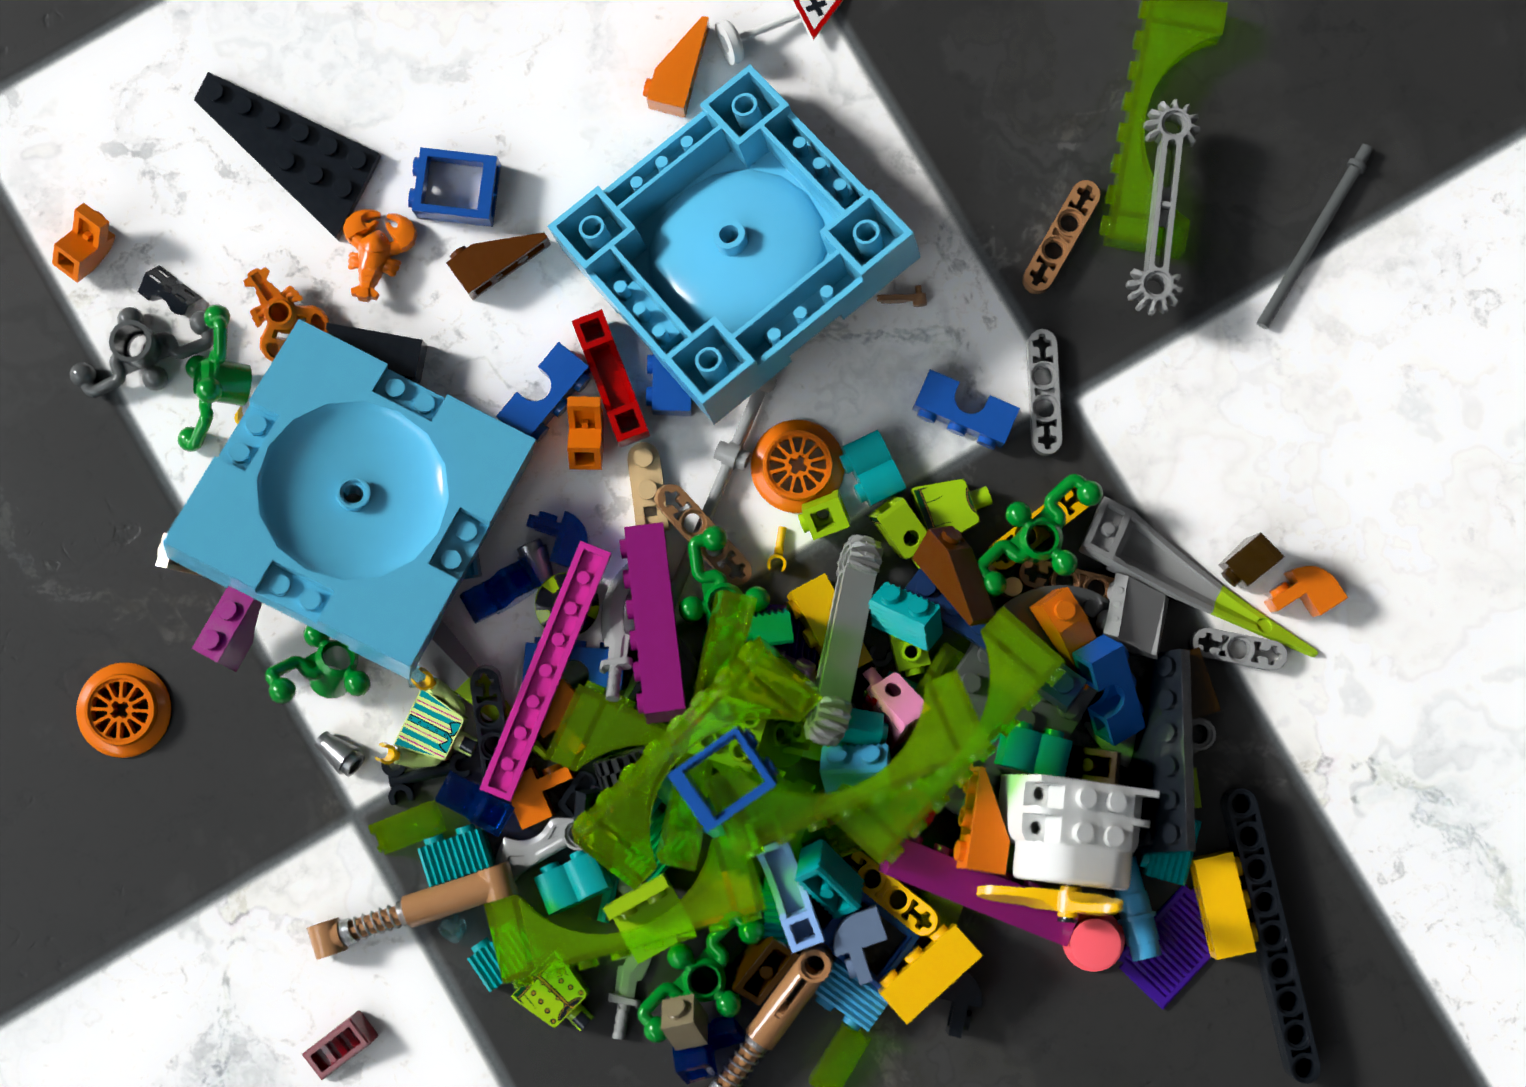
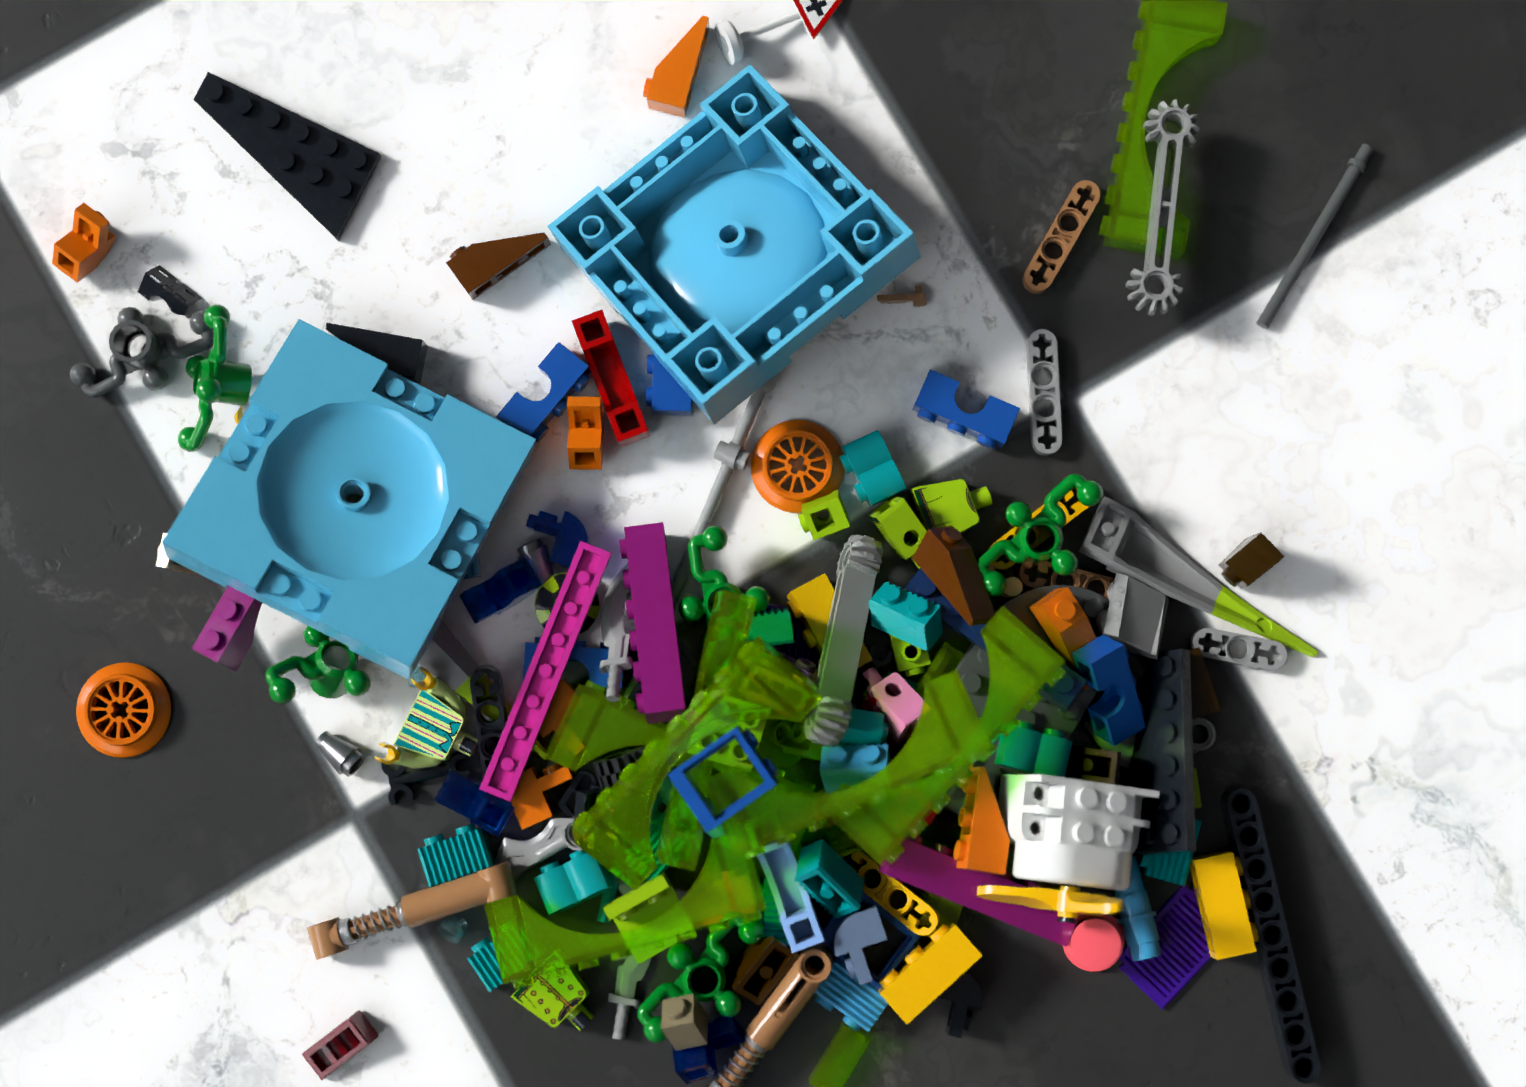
(279, 312): orange animal -> none
(375, 249): orange animal -> none
(408, 827): clear neon green hinge -> none
(488, 189): blue window -> none
(645, 480): tan plate -> none
(683, 498): medium nougat beam -> none
(779, 549): yellow hand -> none
(1311, 584): orange brick -> none

